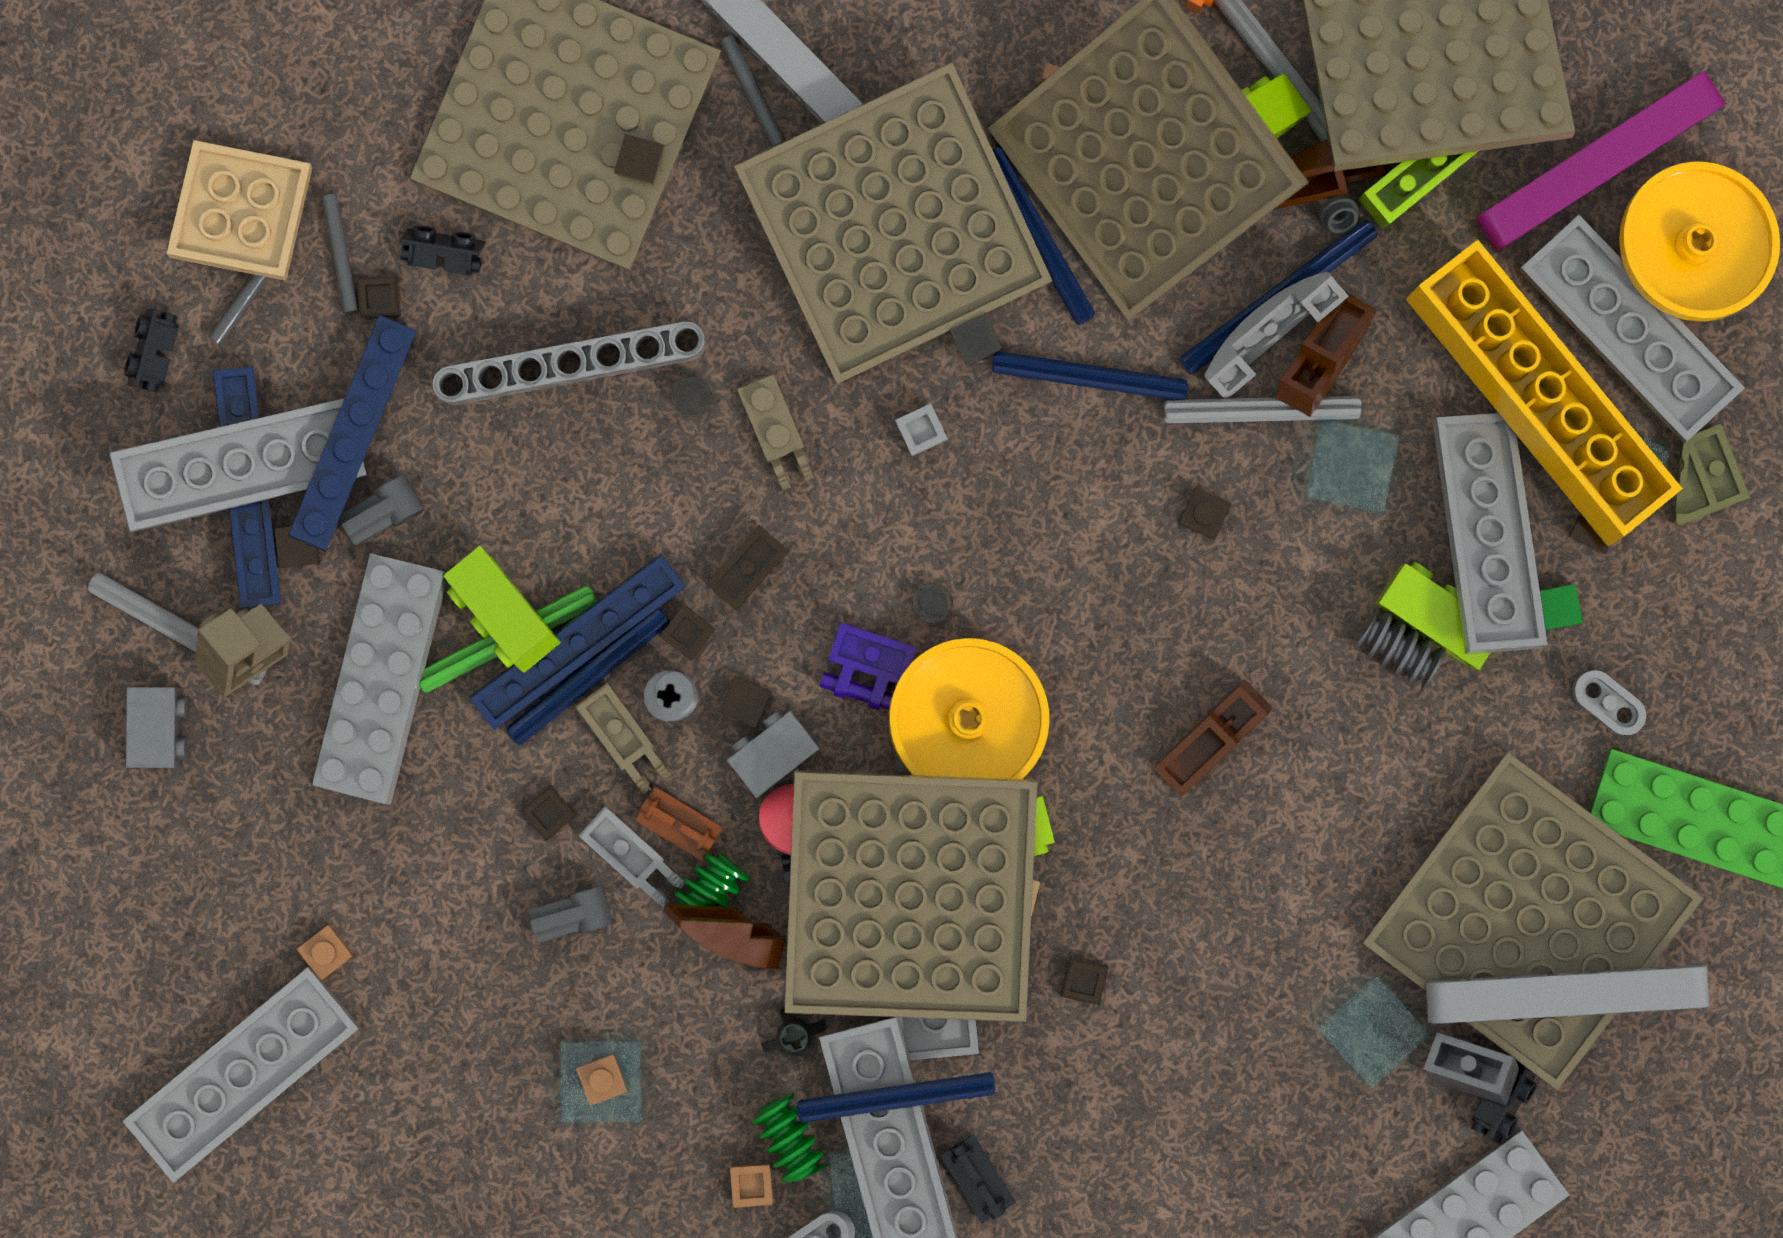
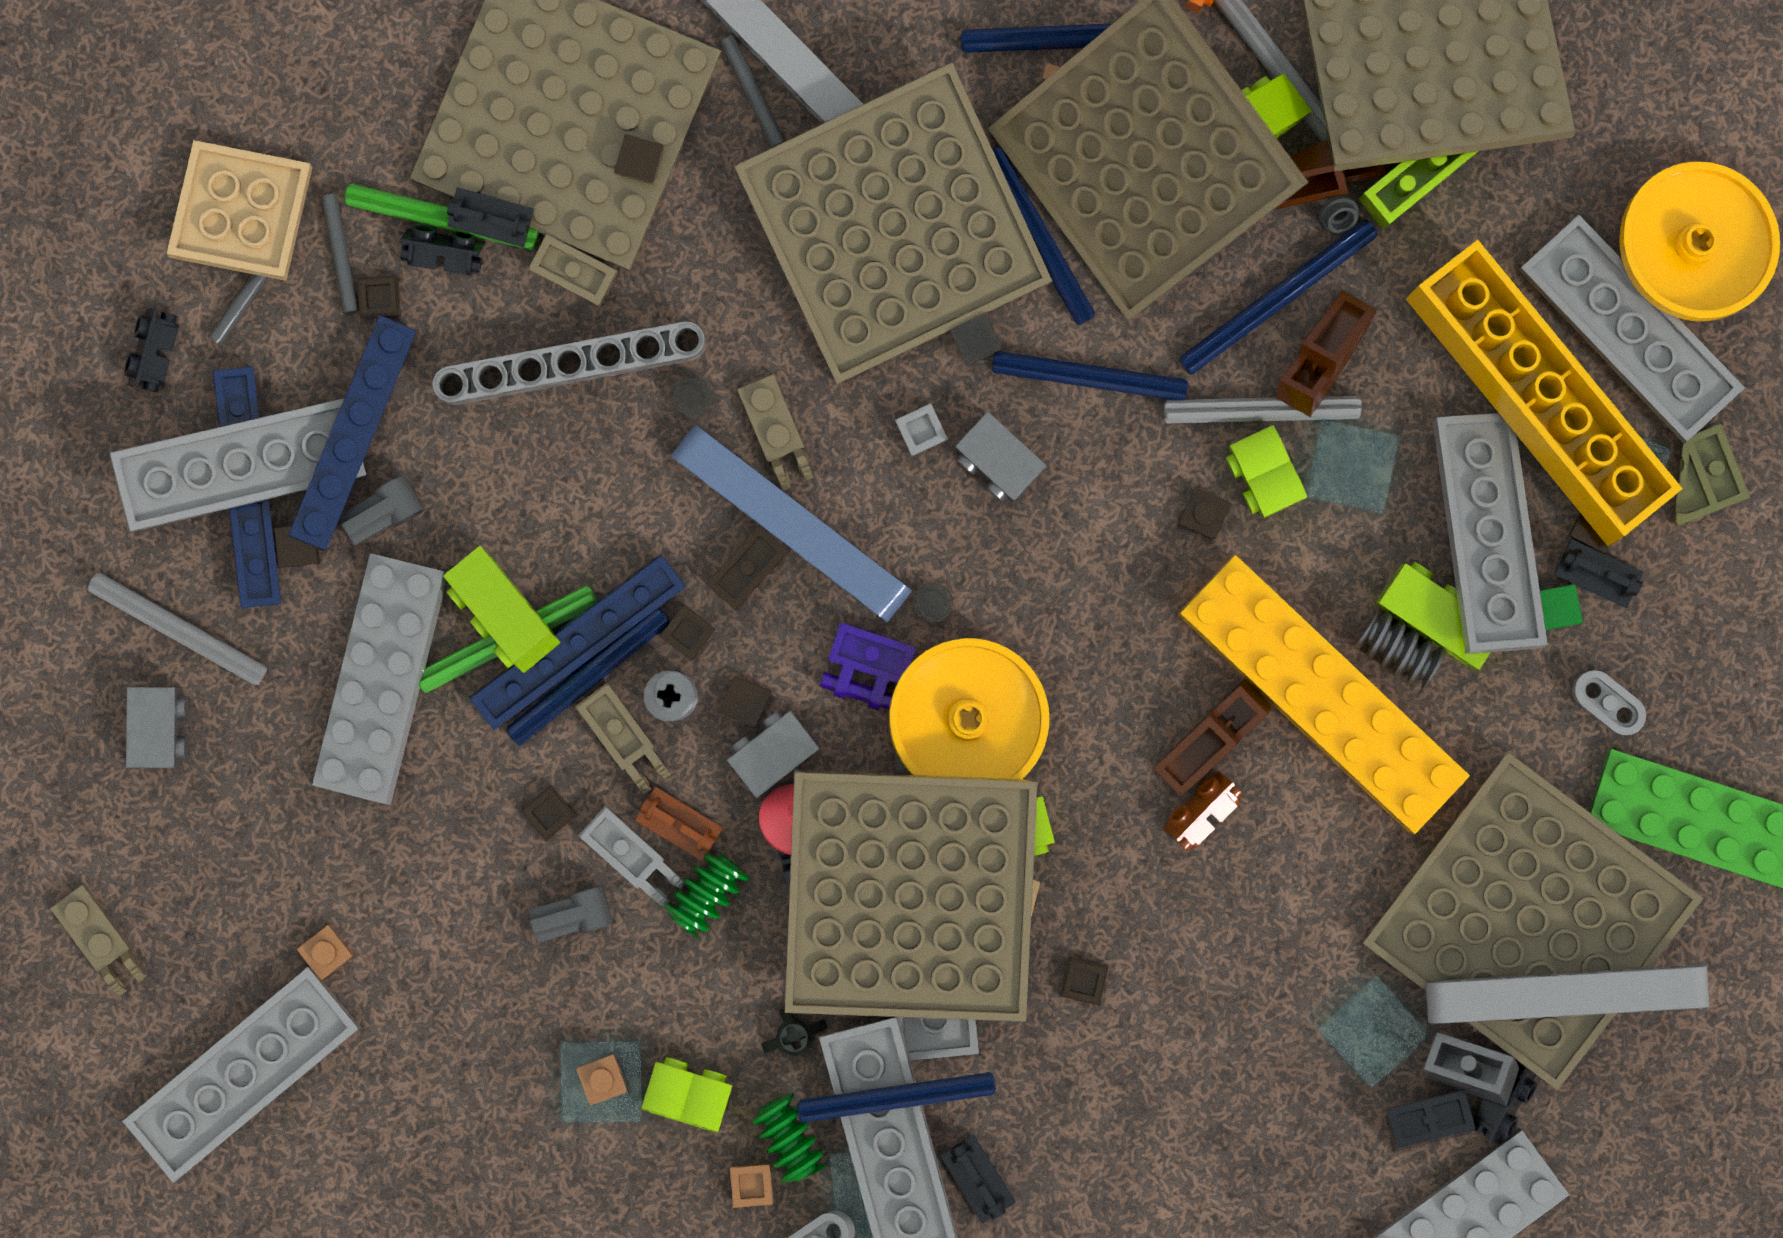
(97, 937): none -> dark tan hinge
(239, 647): dark tan brick -> none
(413, 210): none -> bright green axle
(489, 217): none -> black hinge
(573, 270): none -> dark tan plate
(687, 1096): none -> lime brick
(729, 933): reddish brown slope -> none
(791, 523): none -> sand blue beam
(999, 458): none -> flat silver brick
(1030, 38): none -> dark blue axle
(1214, 796): none -> dark orange hinge
(1266, 472): none -> lime brick
(1267, 325): light grey slope -> none
(1323, 695): none -> yellow brick
(1429, 1120): none -> black hinge
(1599, 573): none -> black hinge
(1600, 161): magenta beam -> none

